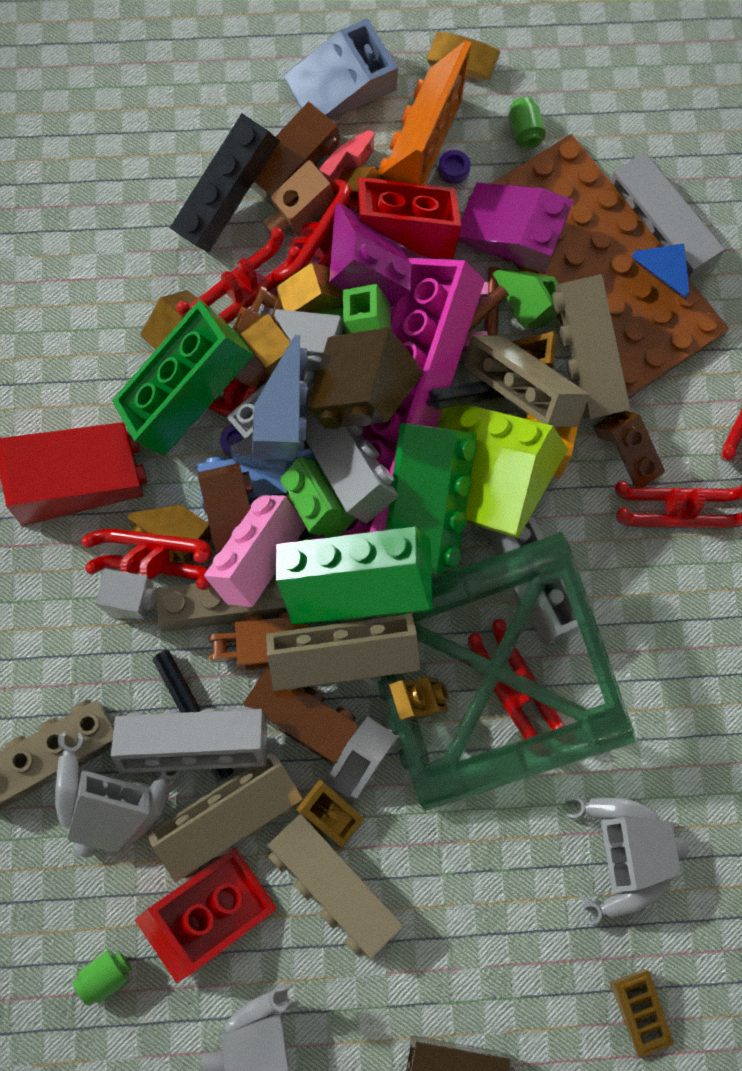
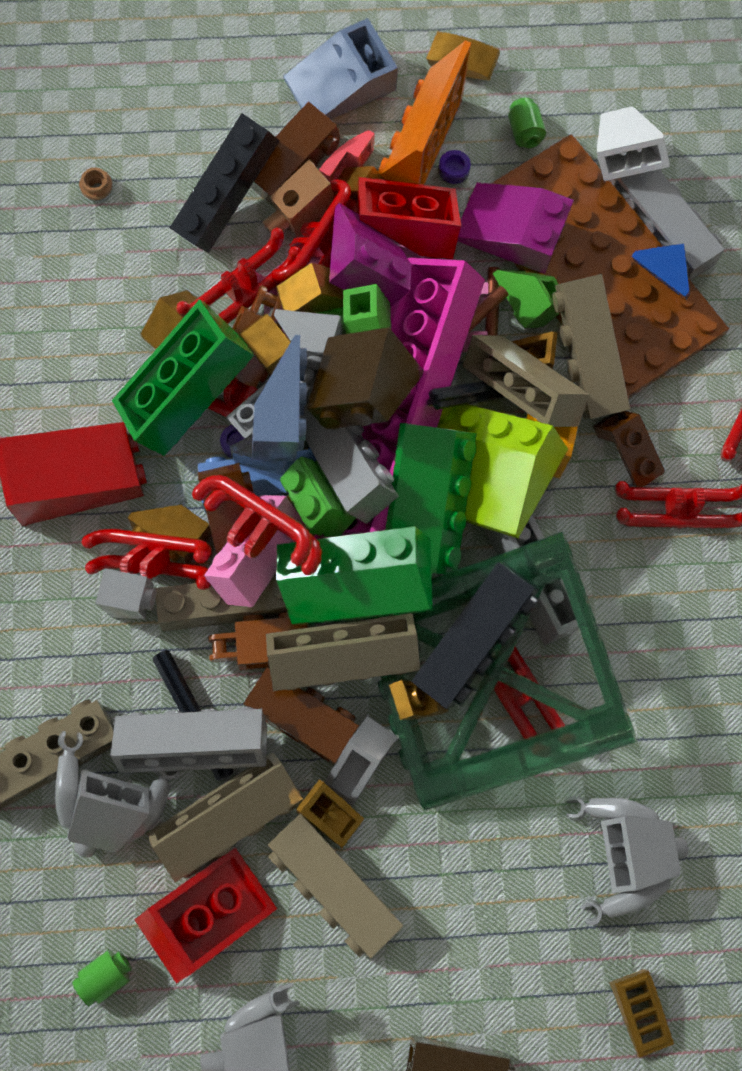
(91, 177): none -> medium nougat plate
(261, 517): none -> red piece
(476, 635): none -> black brick
(629, 144): none -> white slope

